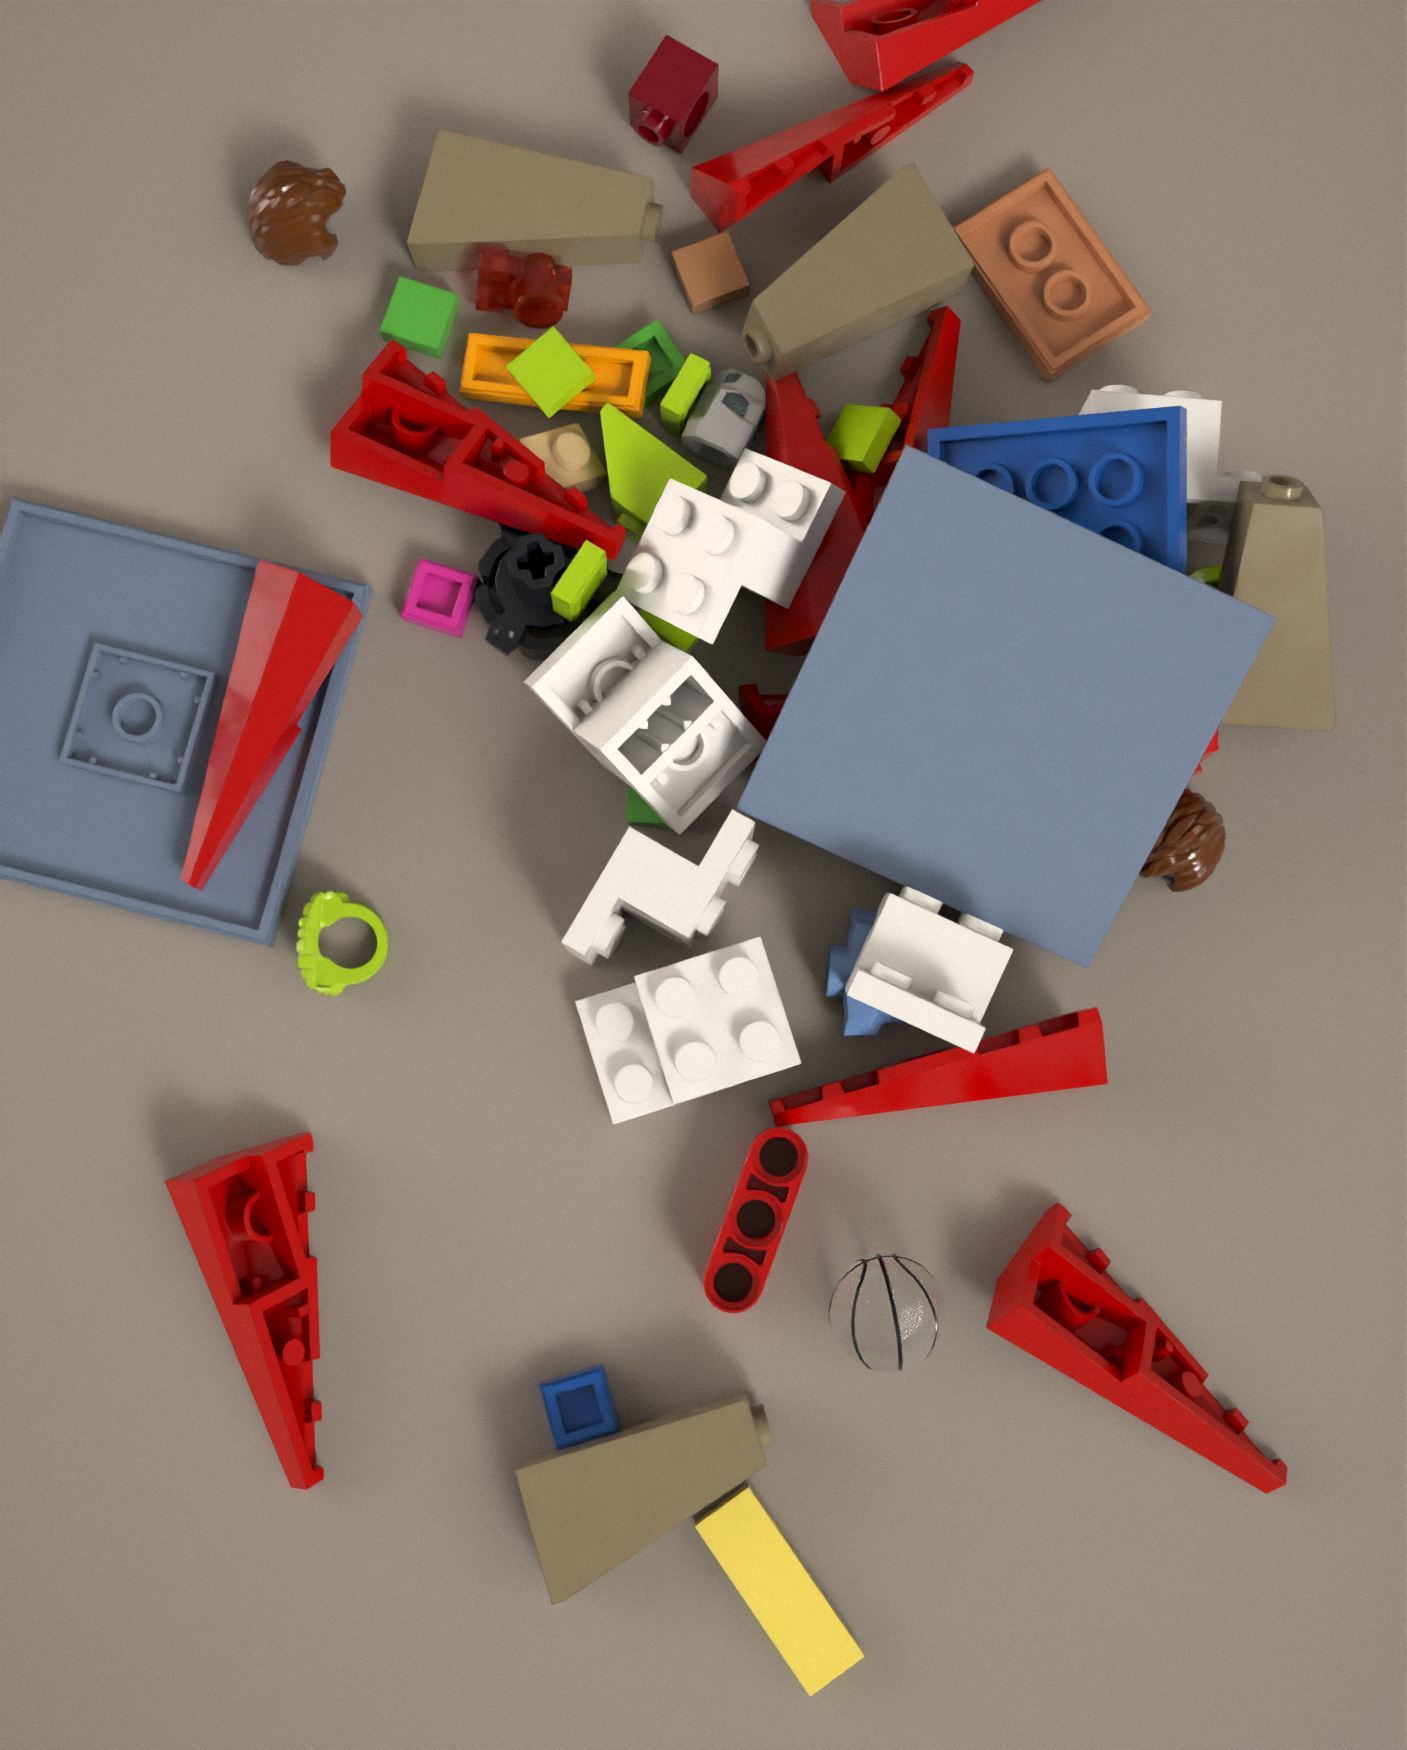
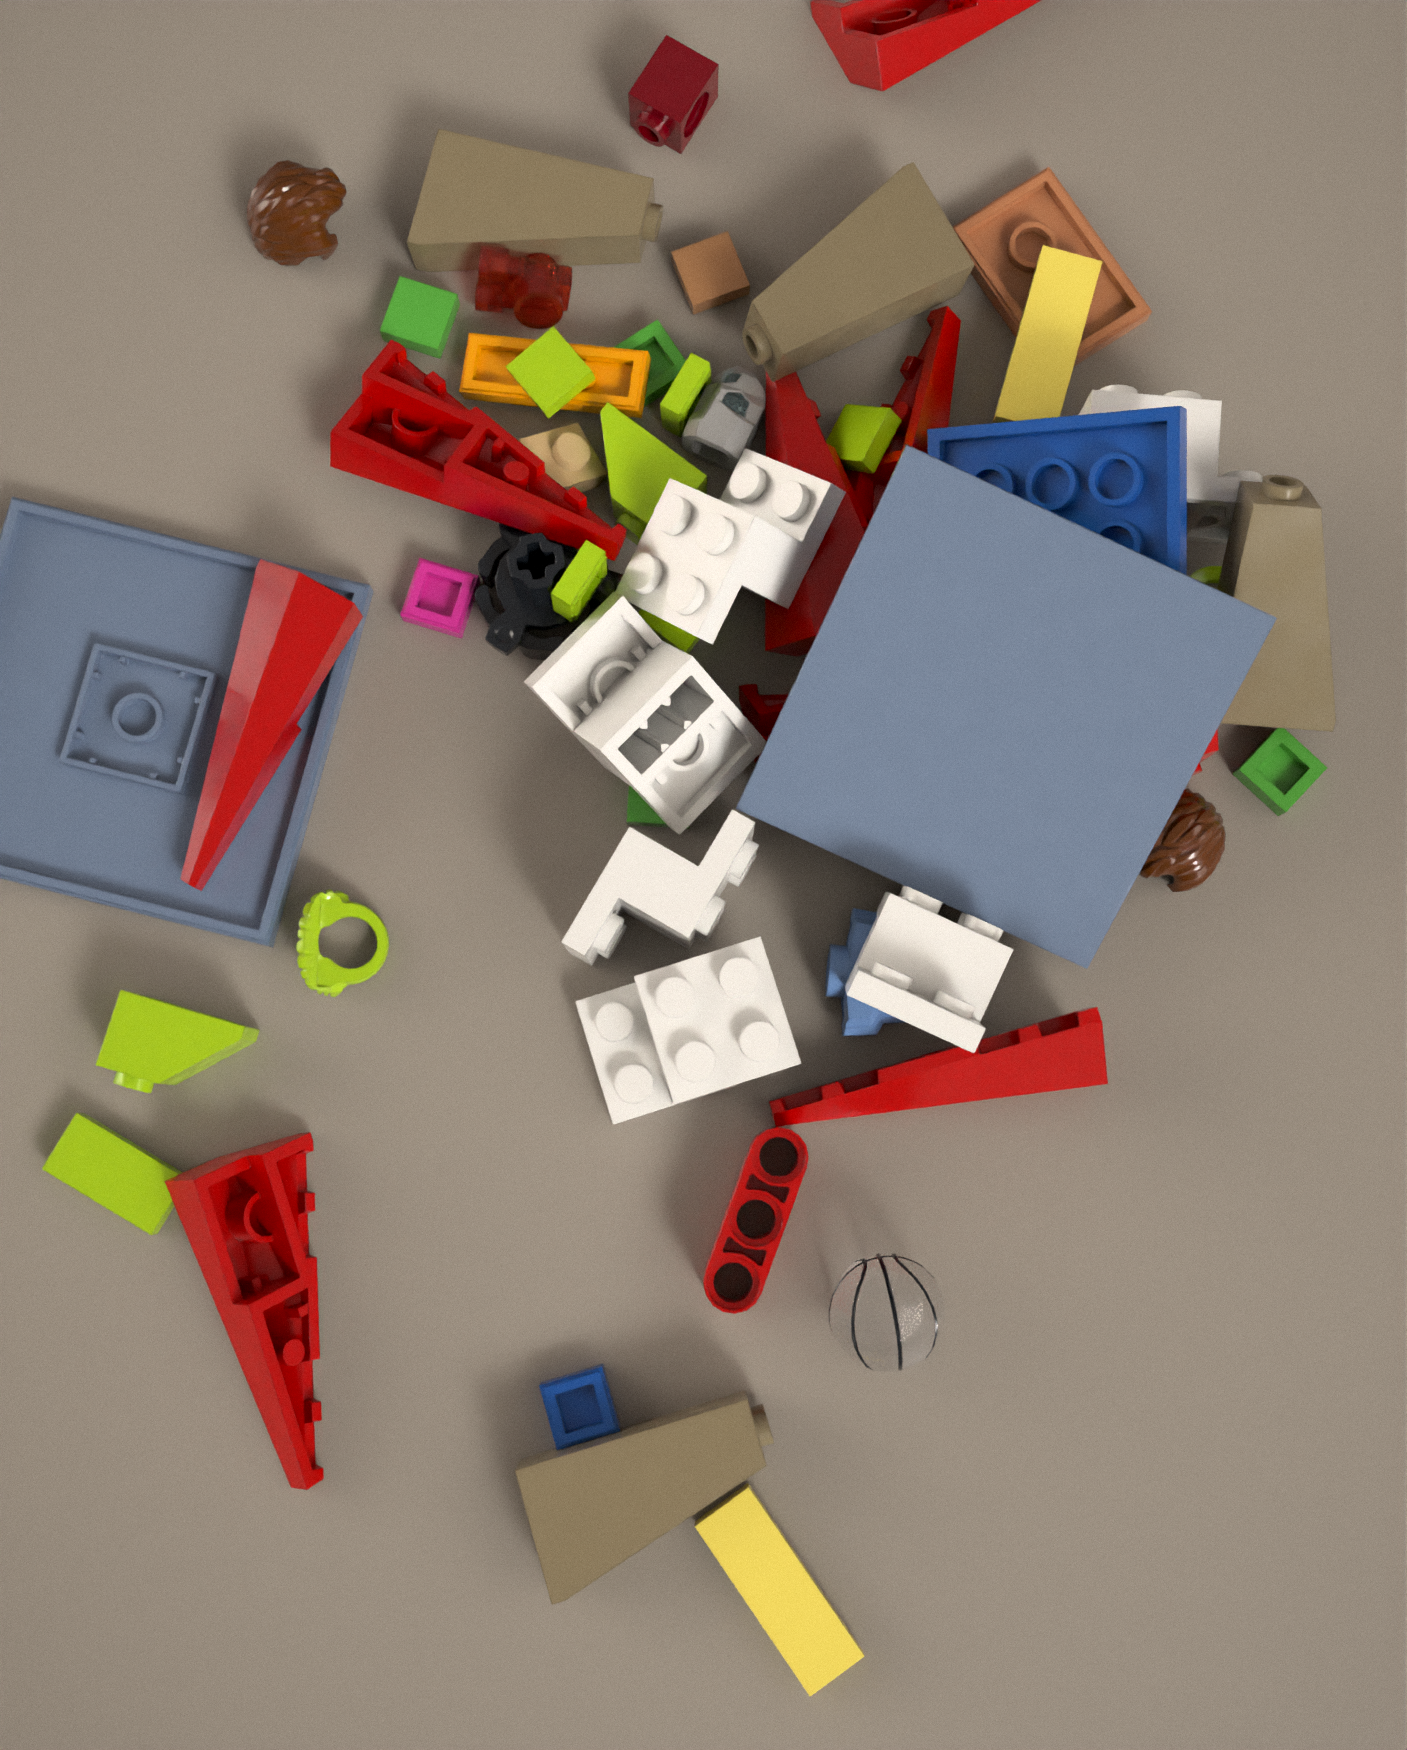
(113, 1172): none -> lime tile
(165, 1042): none -> lime slope
(833, 142): red wedge -> none
(1048, 336): none -> light yellow tile
(1080, 1322): red wedge -> none
(1279, 771): none -> bright green tile

